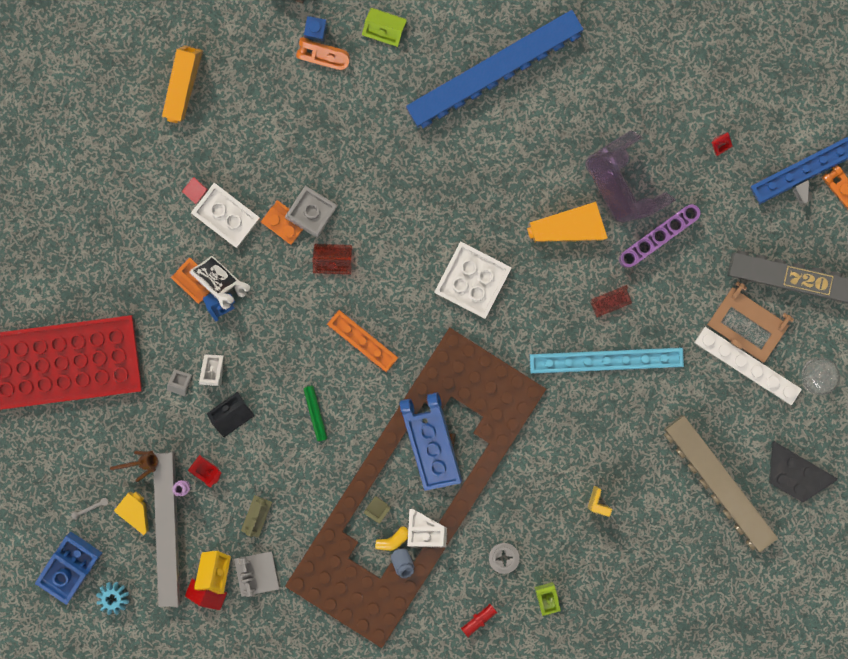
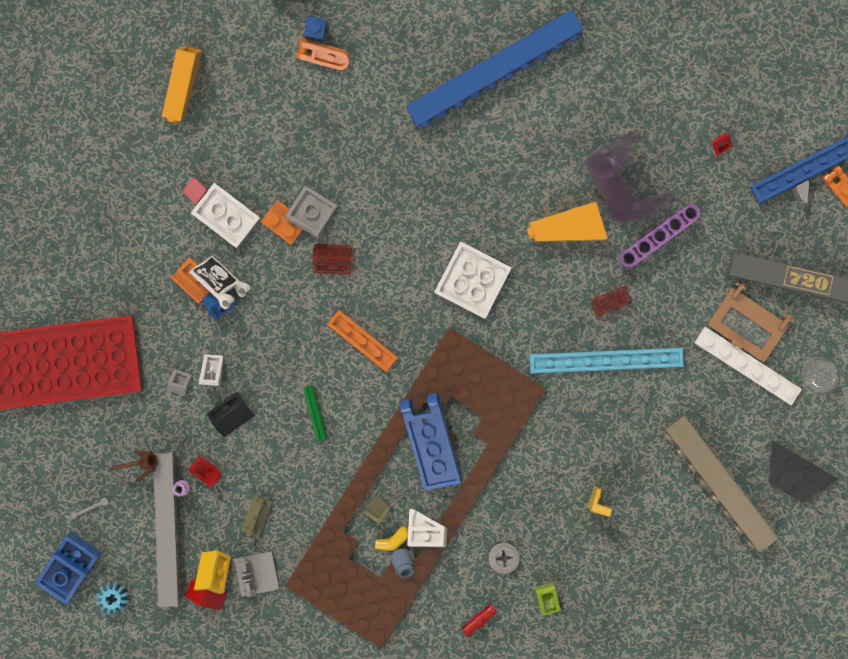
(134, 511): yellow slope -> none
(384, 27): lime panel -> none

